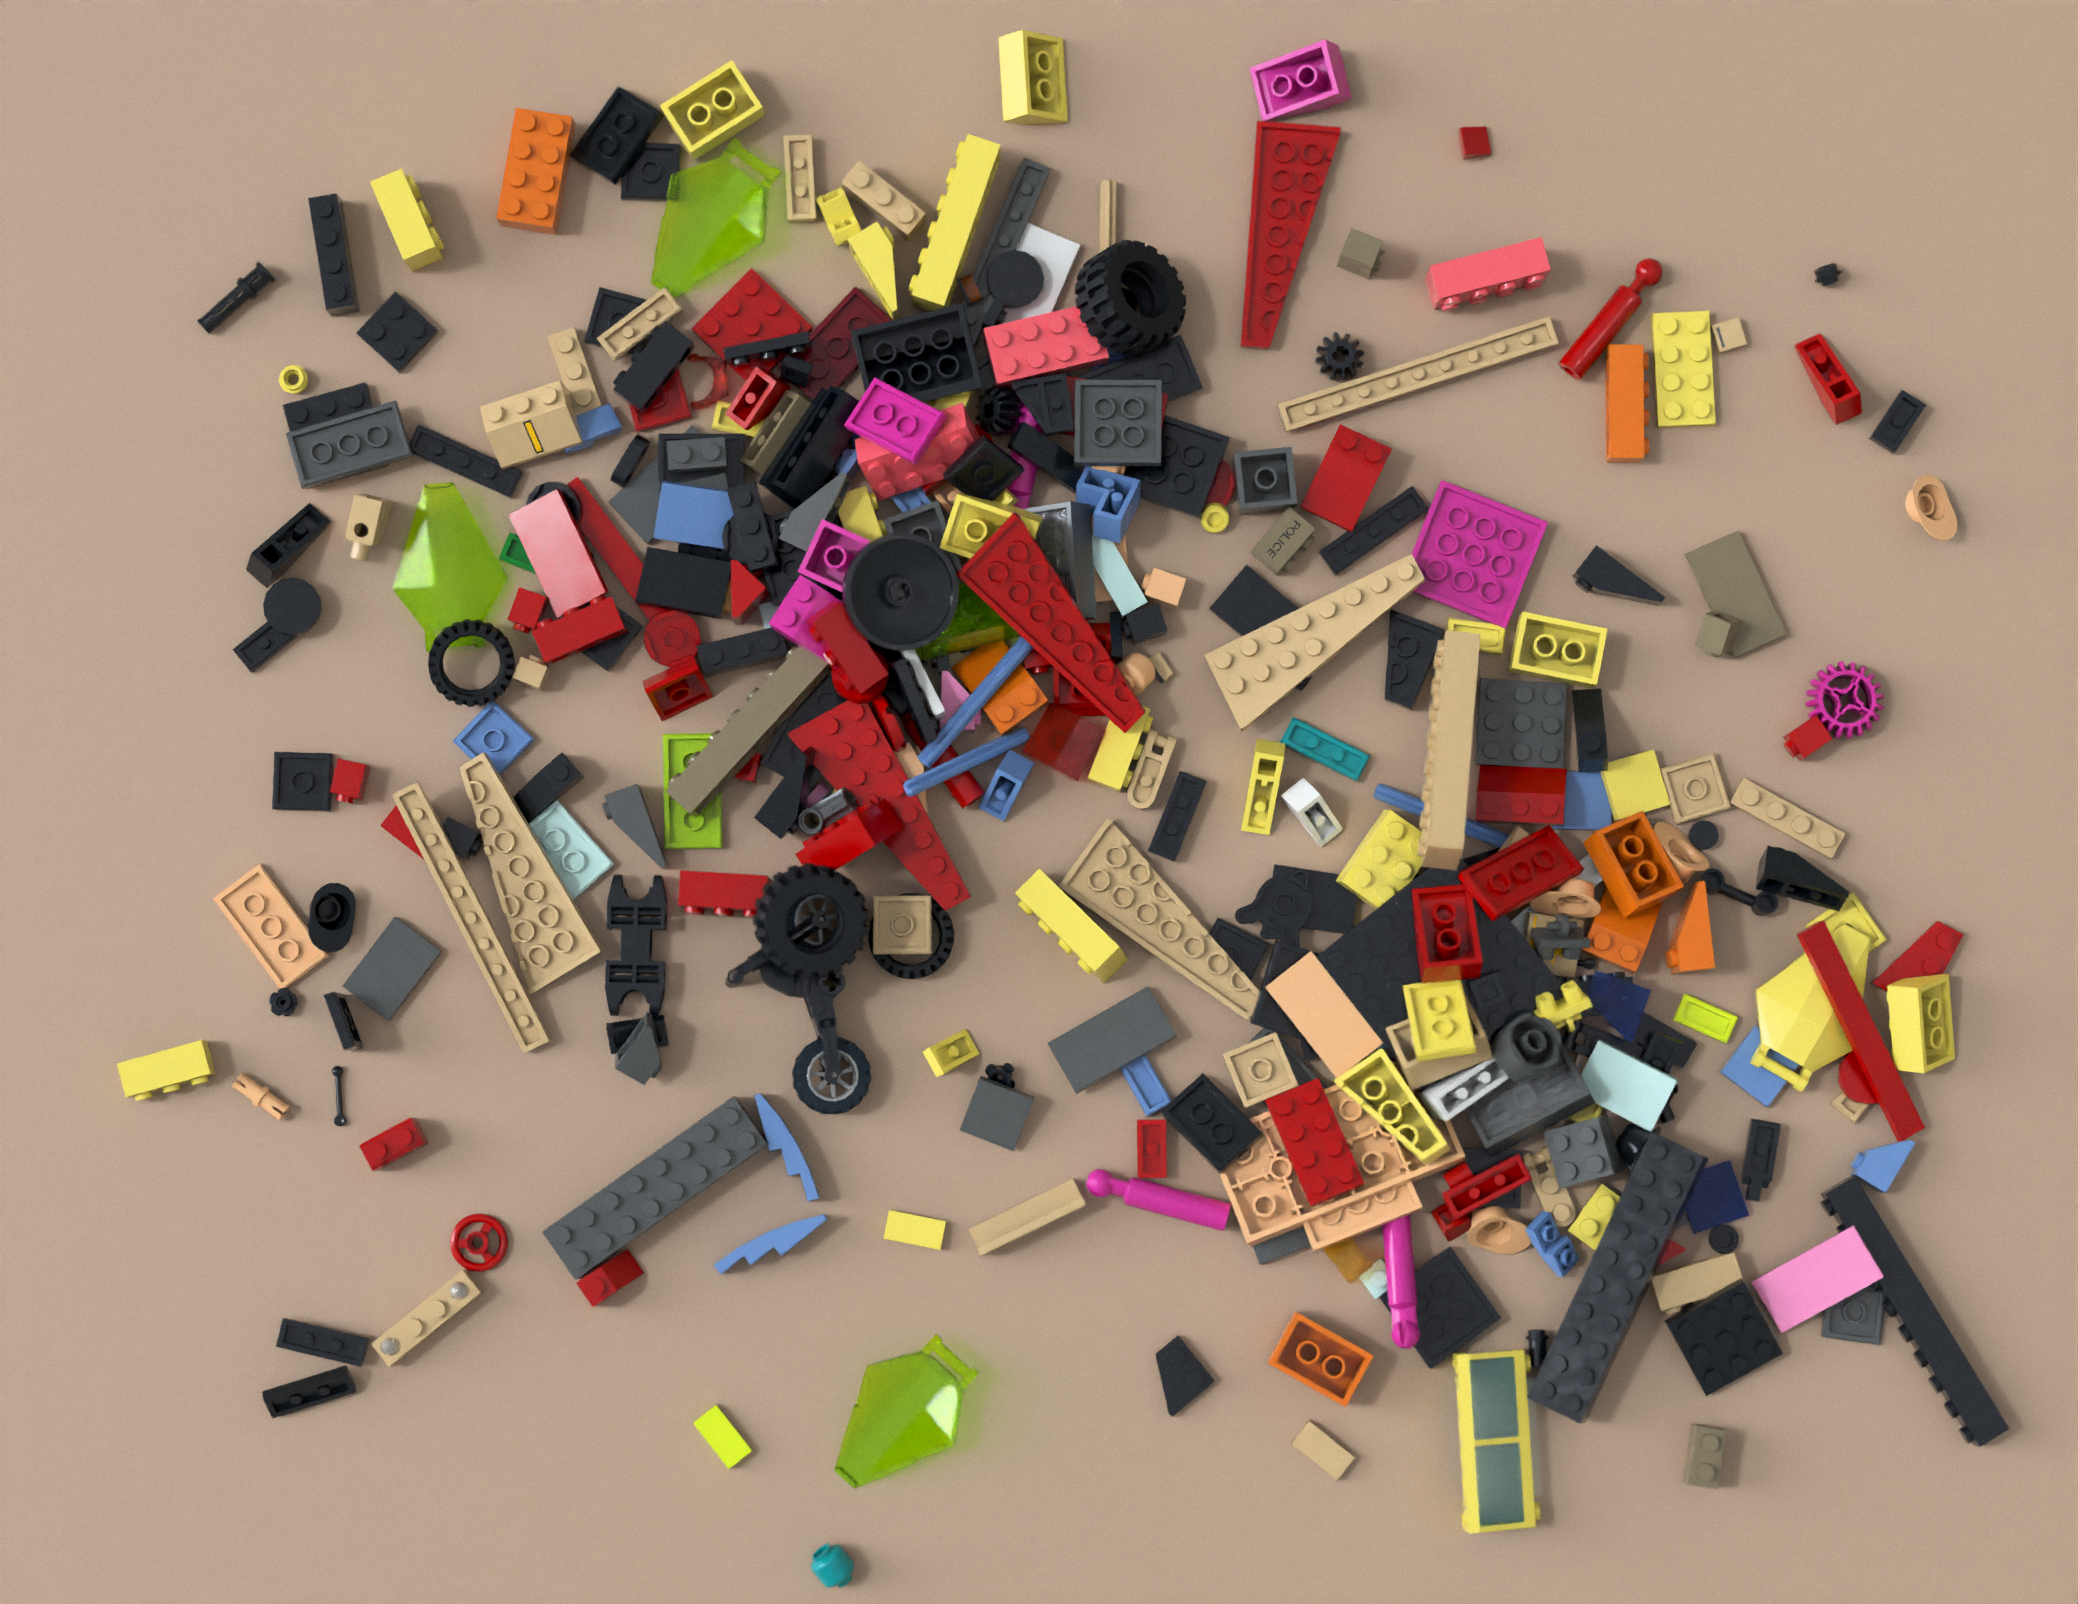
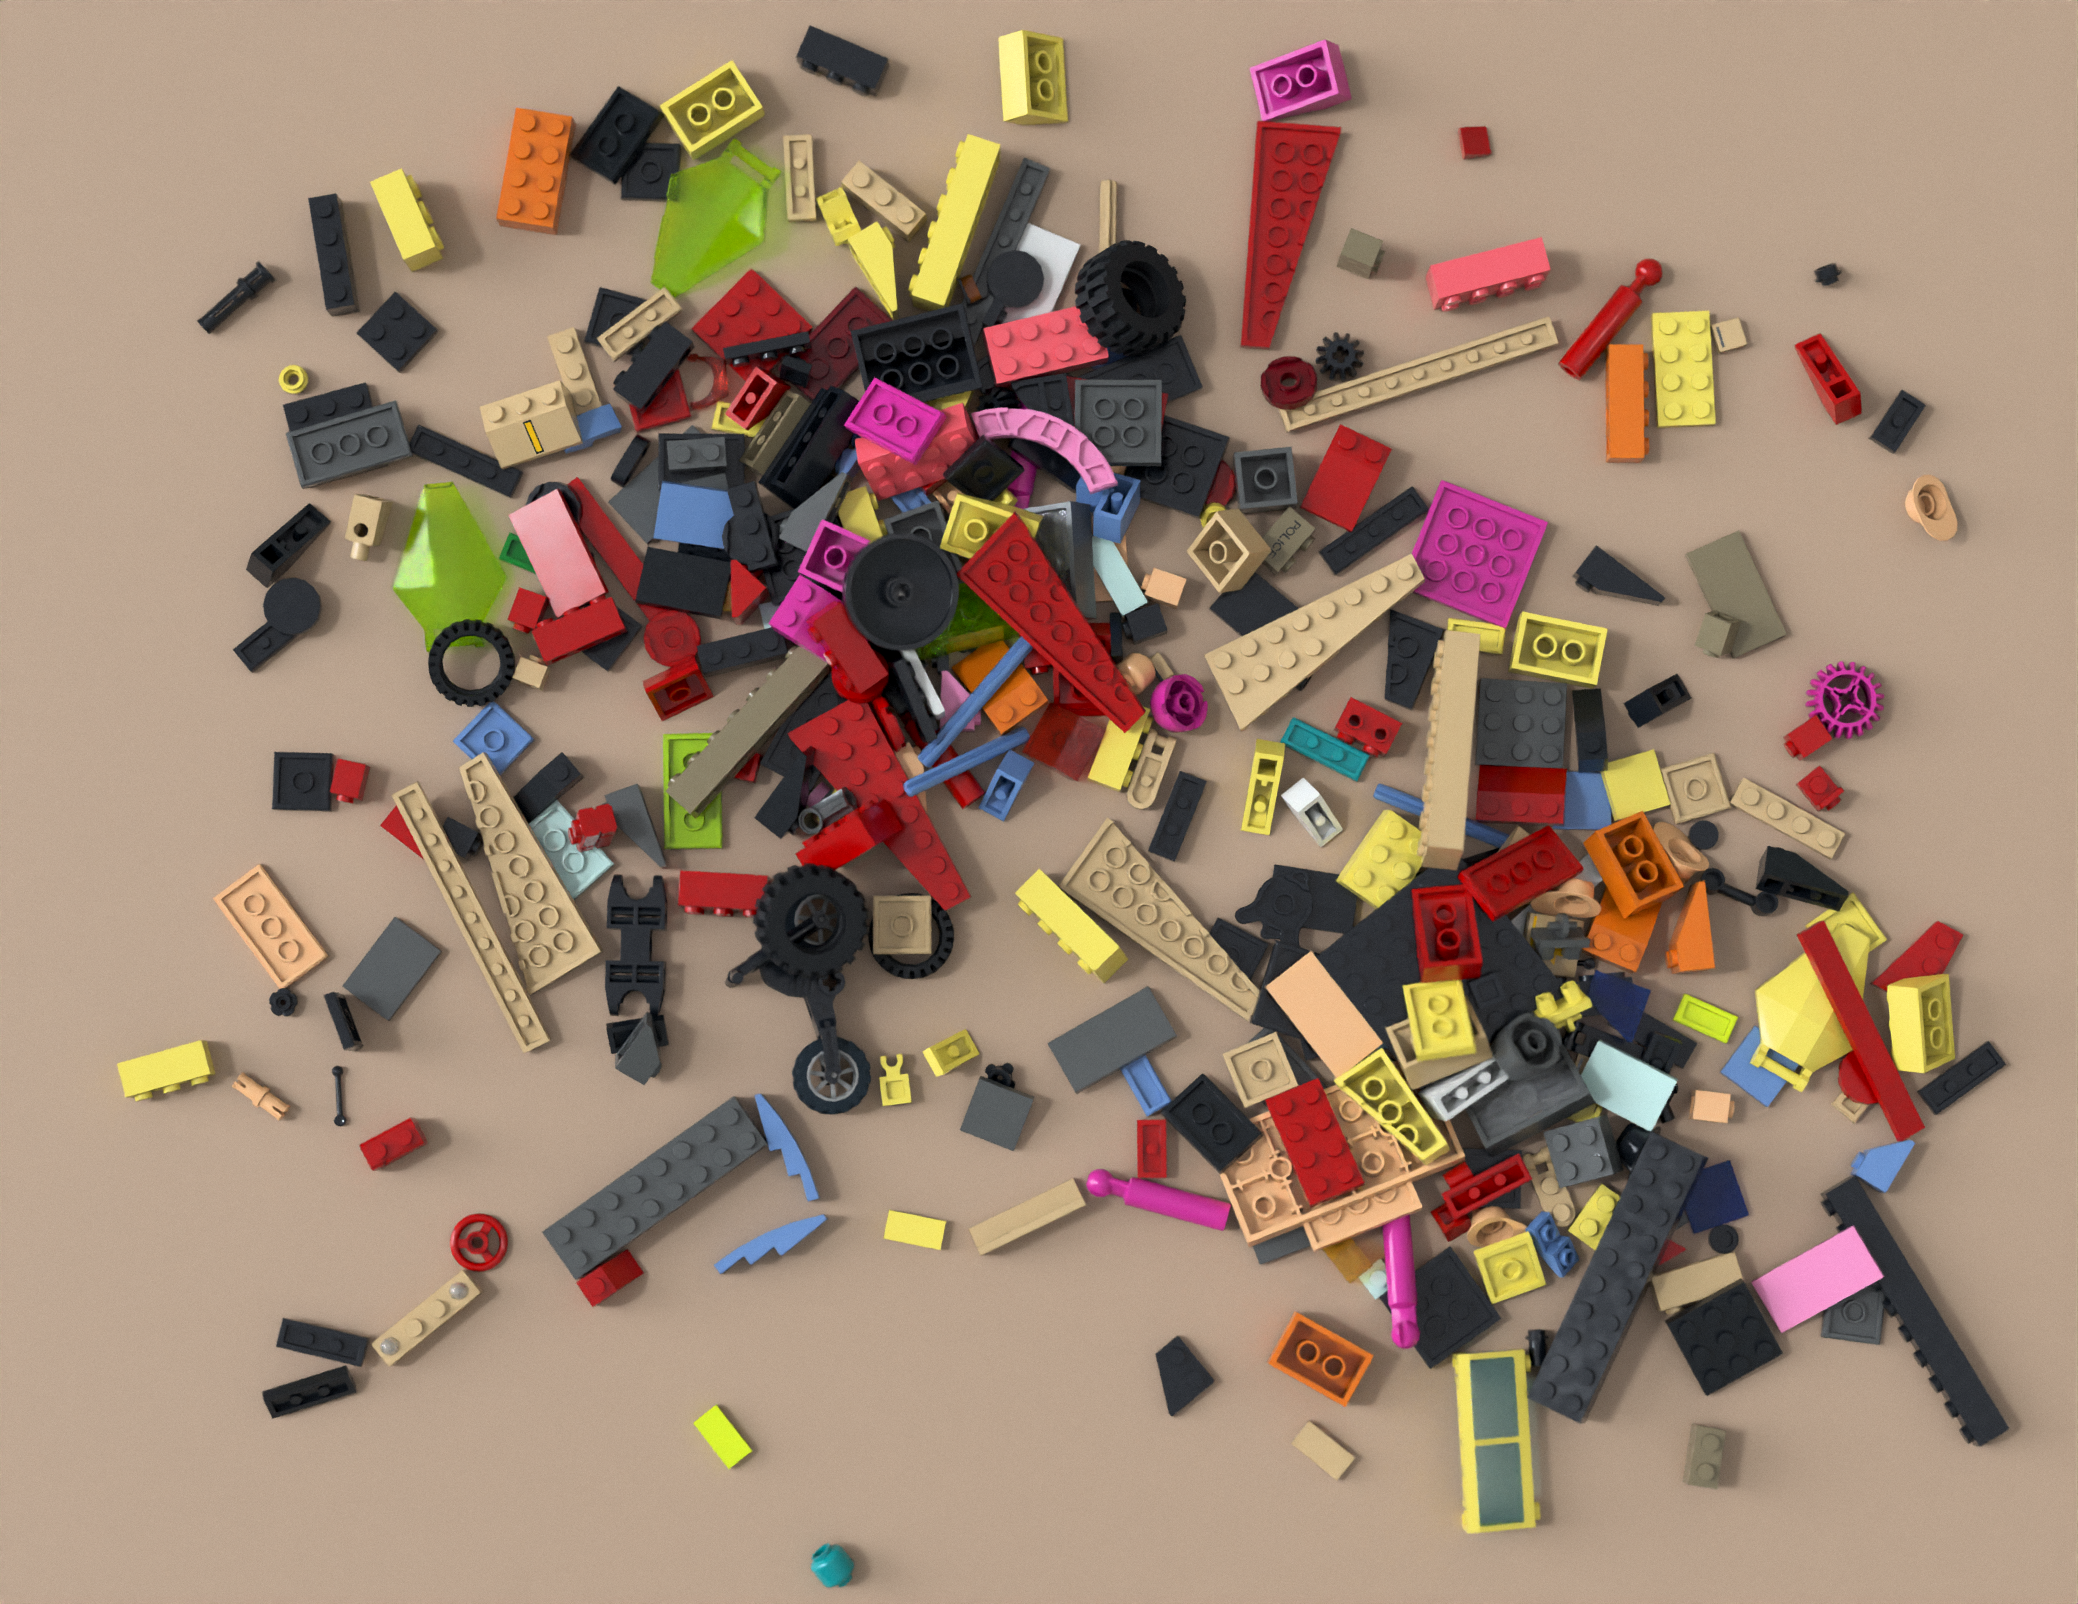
(331, 917): black piece -> none
(593, 828): none -> red brick
(842, 61): none -> black brick
(894, 1086): none -> light yellow plate
(903, 1413): clear neon green windscreen -> none
(1050, 432): none -> bright pink tile
(1178, 704): none -> dark pink cylinder
(1228, 550): none -> tan brick
(1292, 396): none -> dark red tile
(1367, 728): none -> red brick
(1509, 1267): none -> light yellow plate
(1657, 700): none -> black slope
(1710, 1106): none -> light nougat brick
(1759, 1157): black hinge -> none
(1820, 789): none -> red bracket
(1961, 1078): none -> black tile

